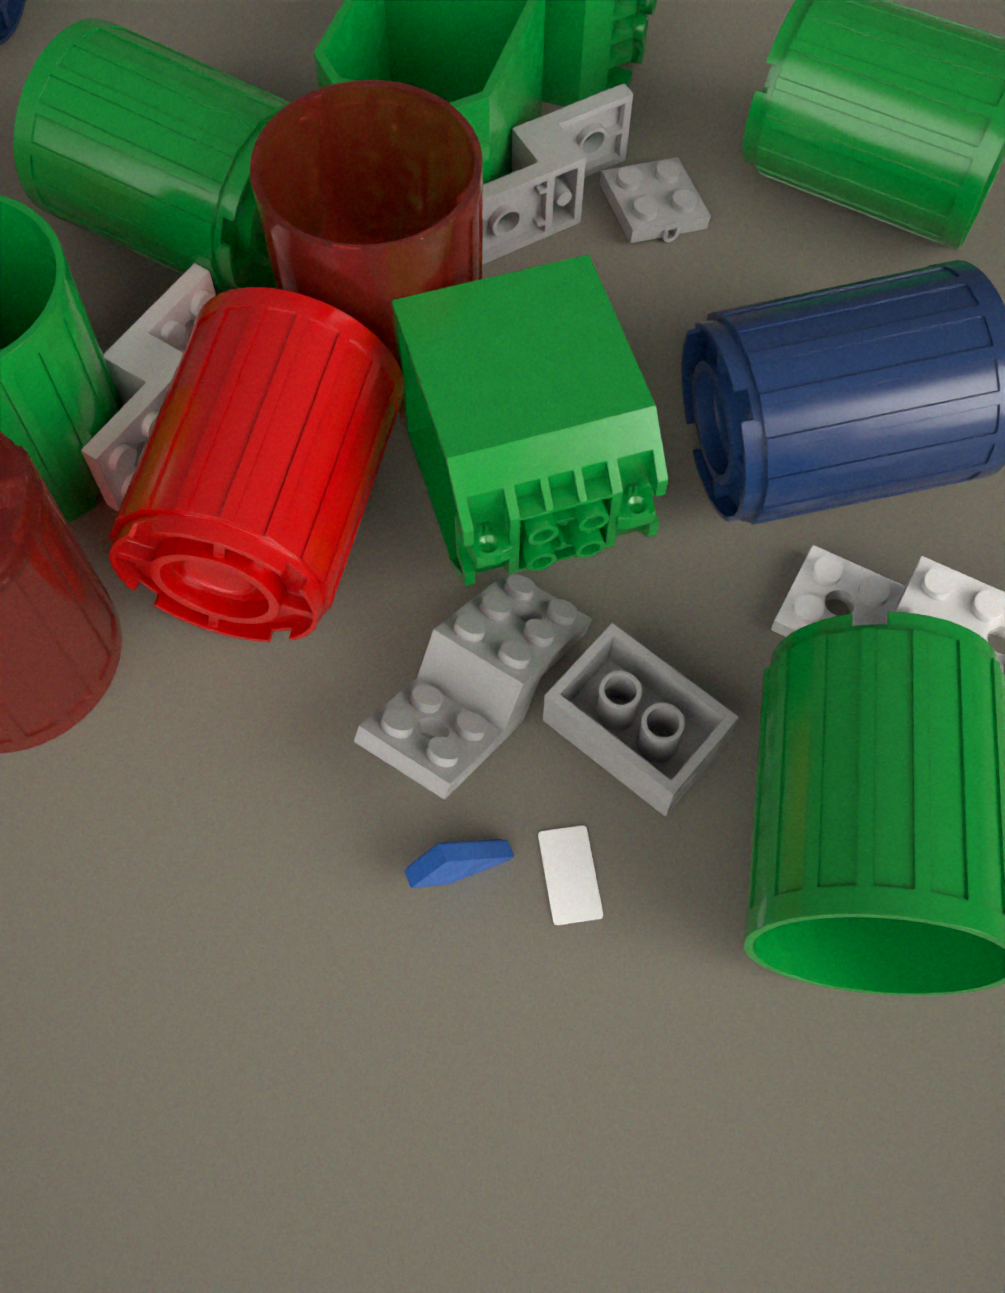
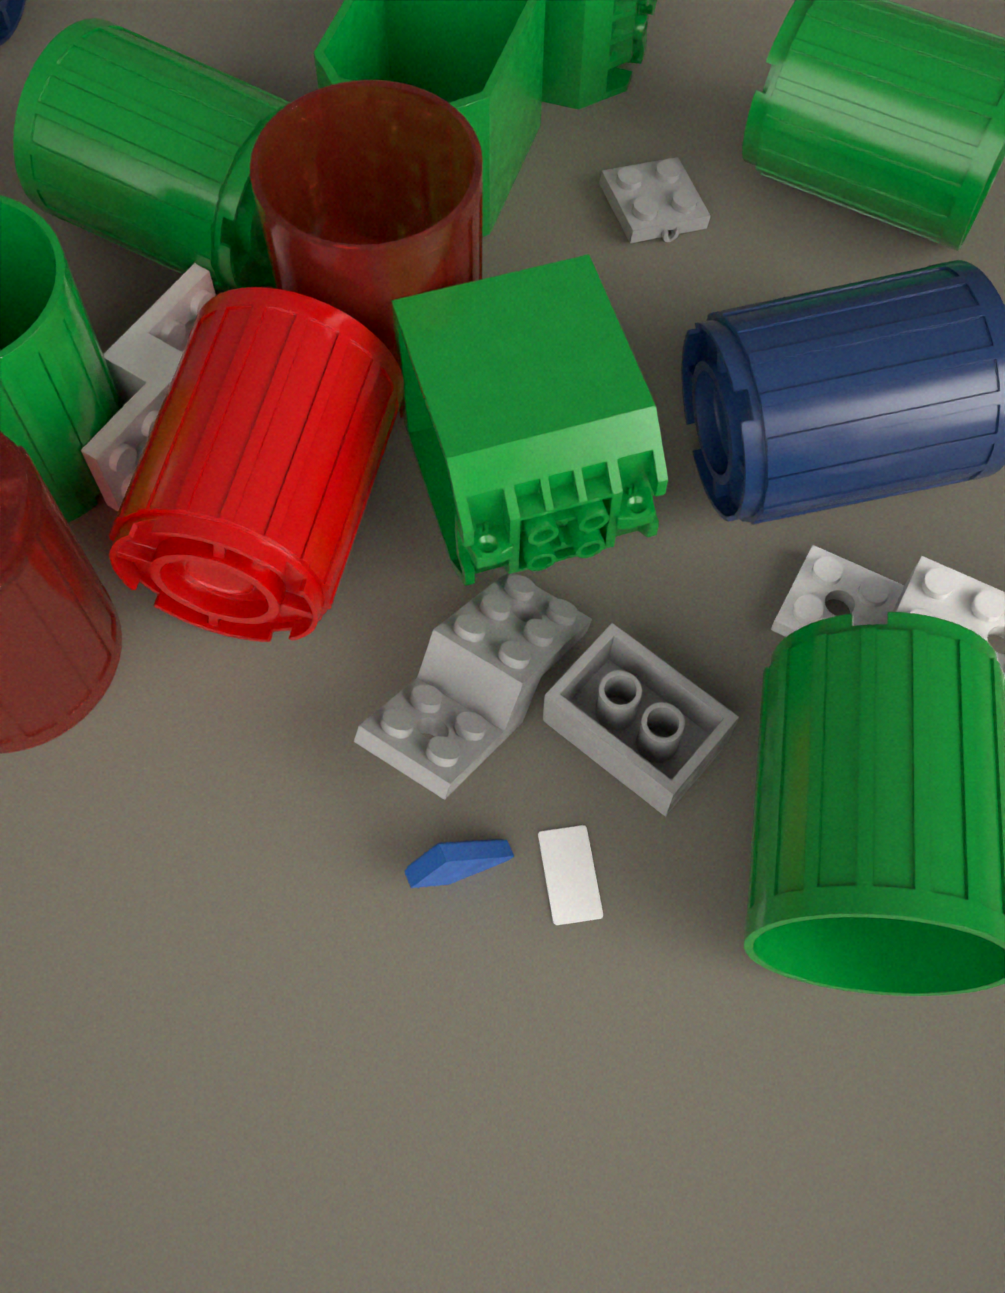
(550, 170): light grey bracket -> none

